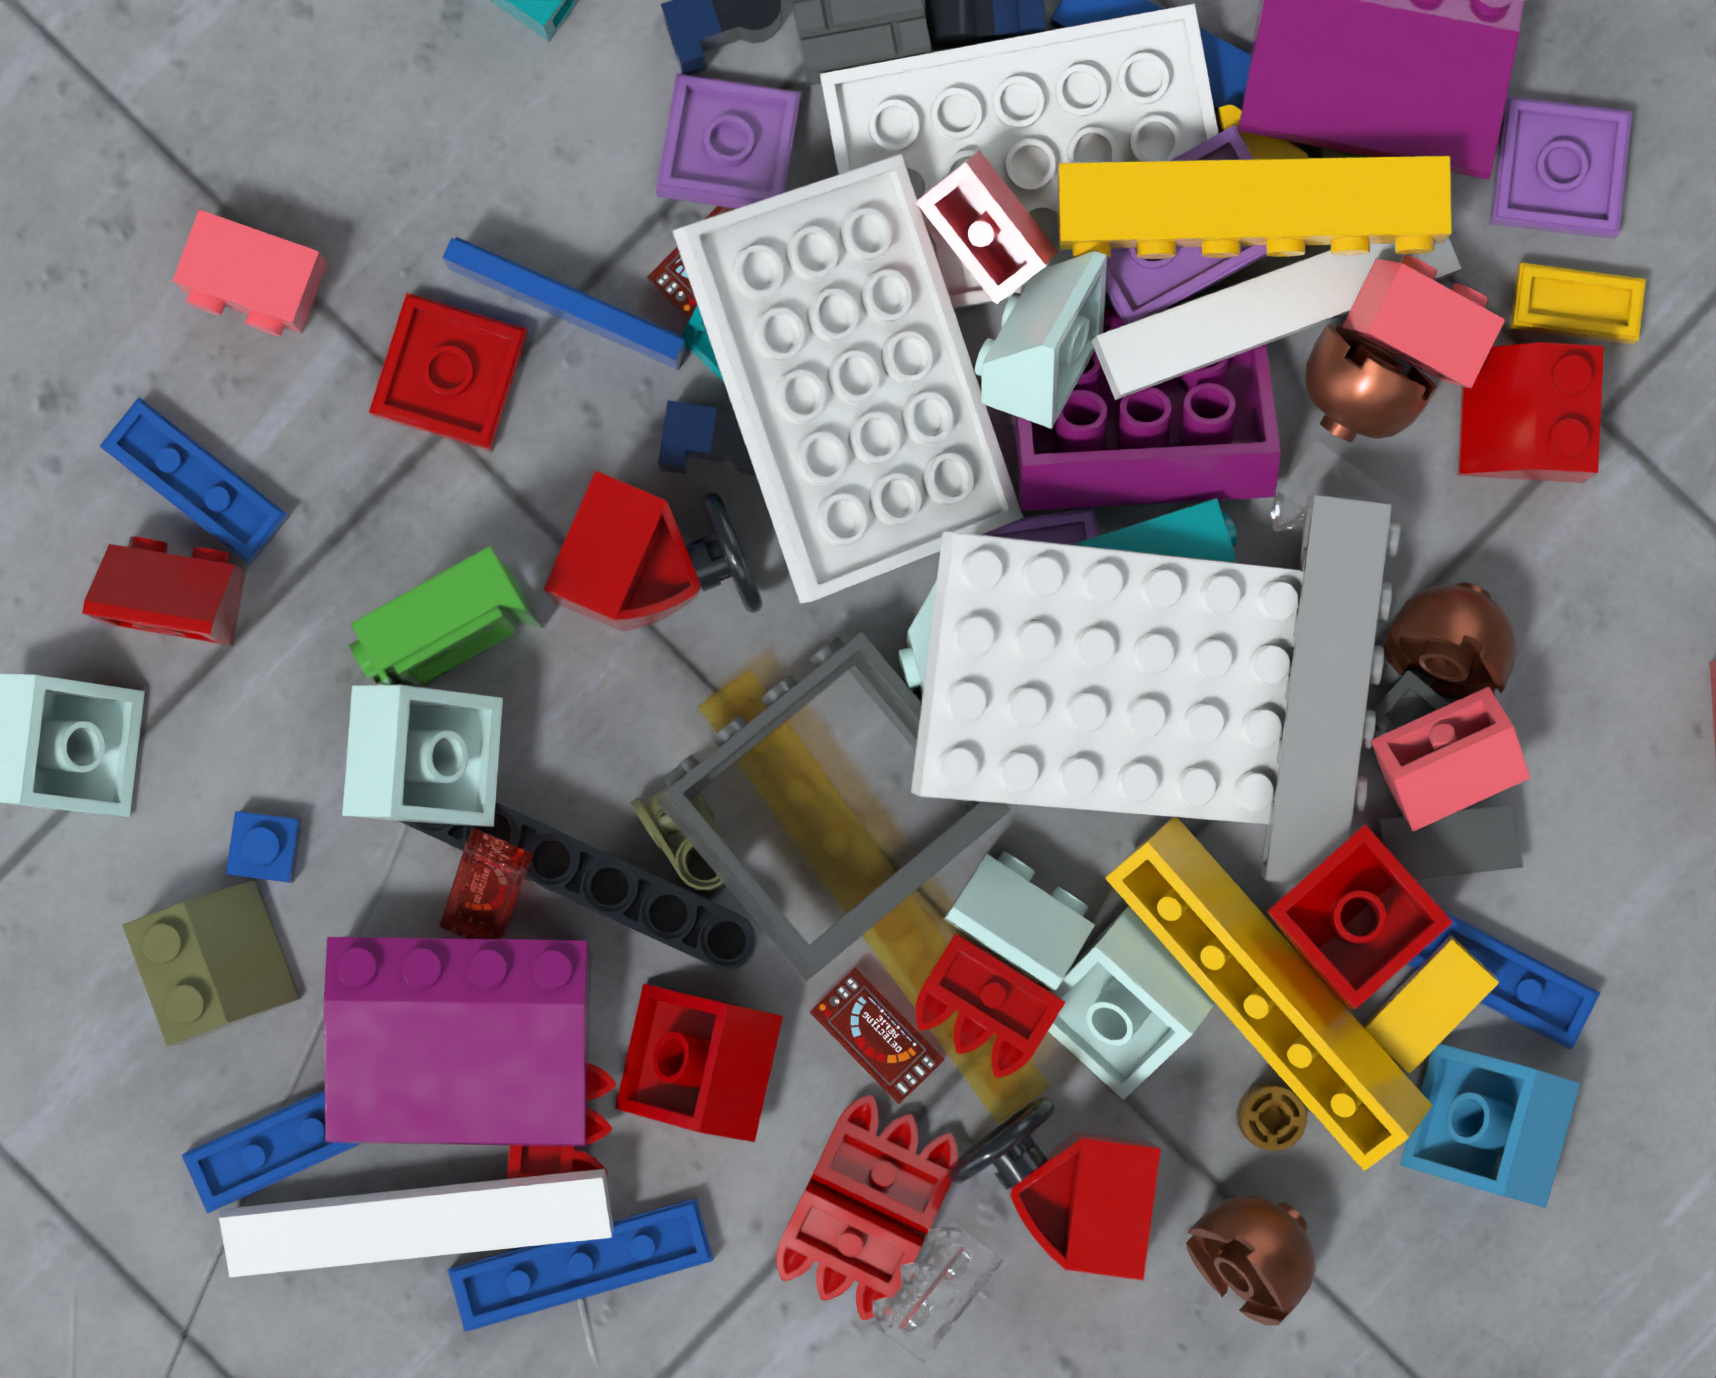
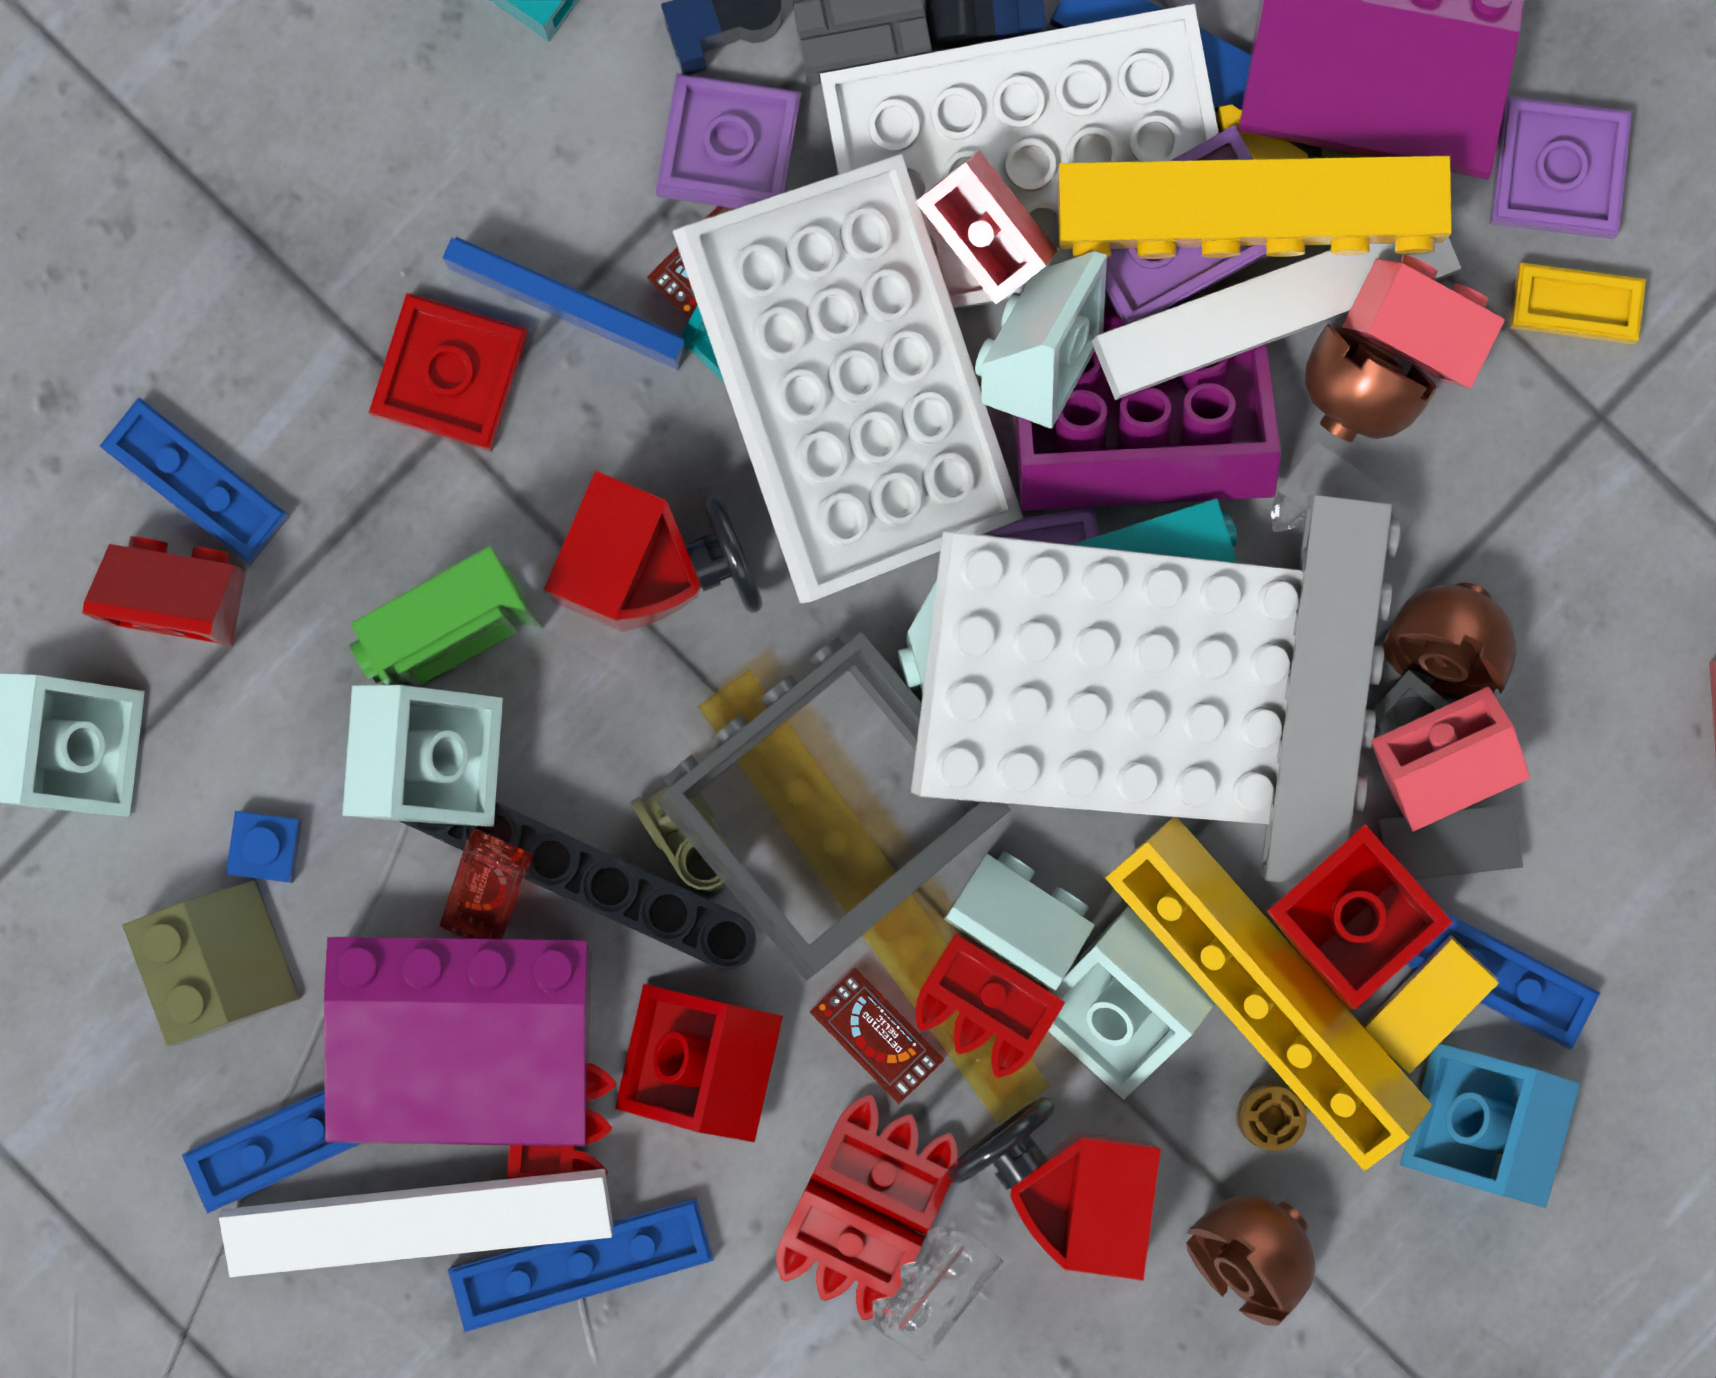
(249, 273): coral brick -> none
(701, 434): dark blue leg -> none
(1533, 414): red slope -> none

